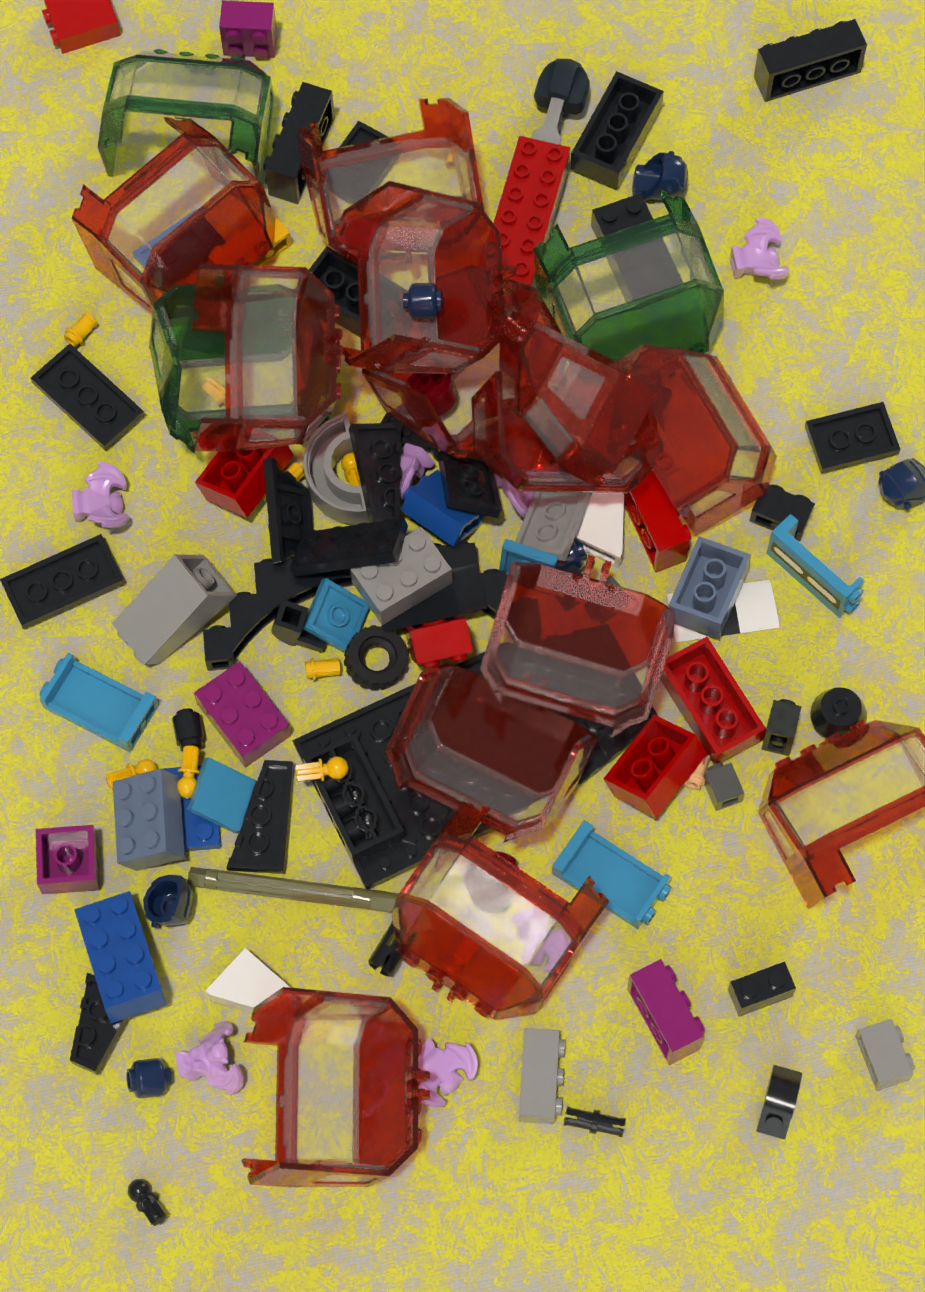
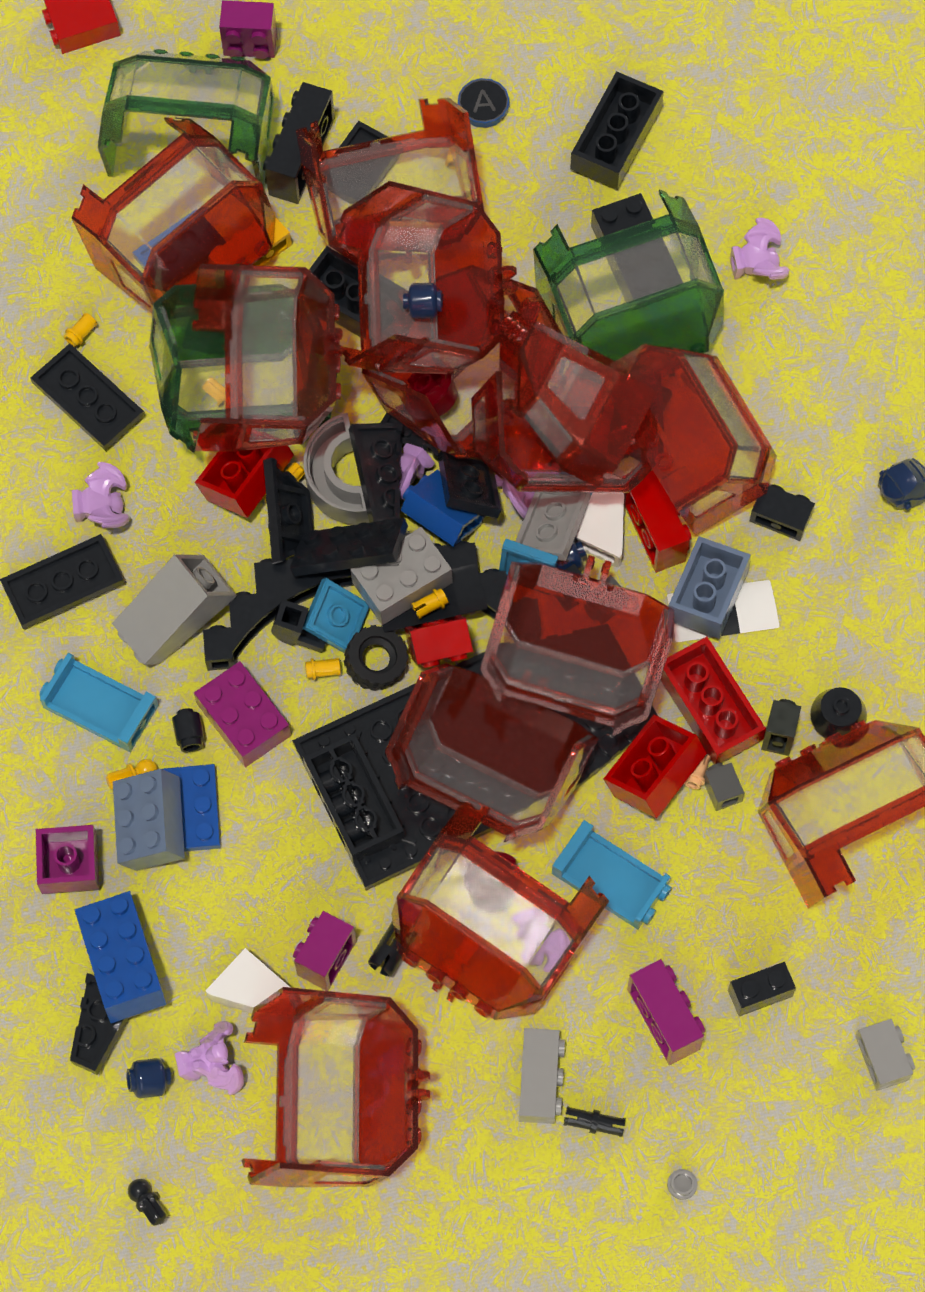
(168, 901): dark blue helmet -> none
(189, 769): yellow axle -> none
(221, 795): dark azure tile -> none
(264, 832): black wing -> none
(292, 889): olive piece -> none
(324, 950): none -> magenta brick
(335, 768): yellow axle -> none
(349, 466): yellow axle -> none
(431, 602): none -> yellow pin
(442, 1069): lavender animal -> none
(485, 102): none -> black tile
(539, 169): red piece -> none
(663, 173): dark blue helmet -> none
(682, 1184): none -> light grey plate
(779, 1102): black brick -> none
(810, 60): black brick -> none
(811, 571): dark azure panel -> none
(852, 437): black plate -> none

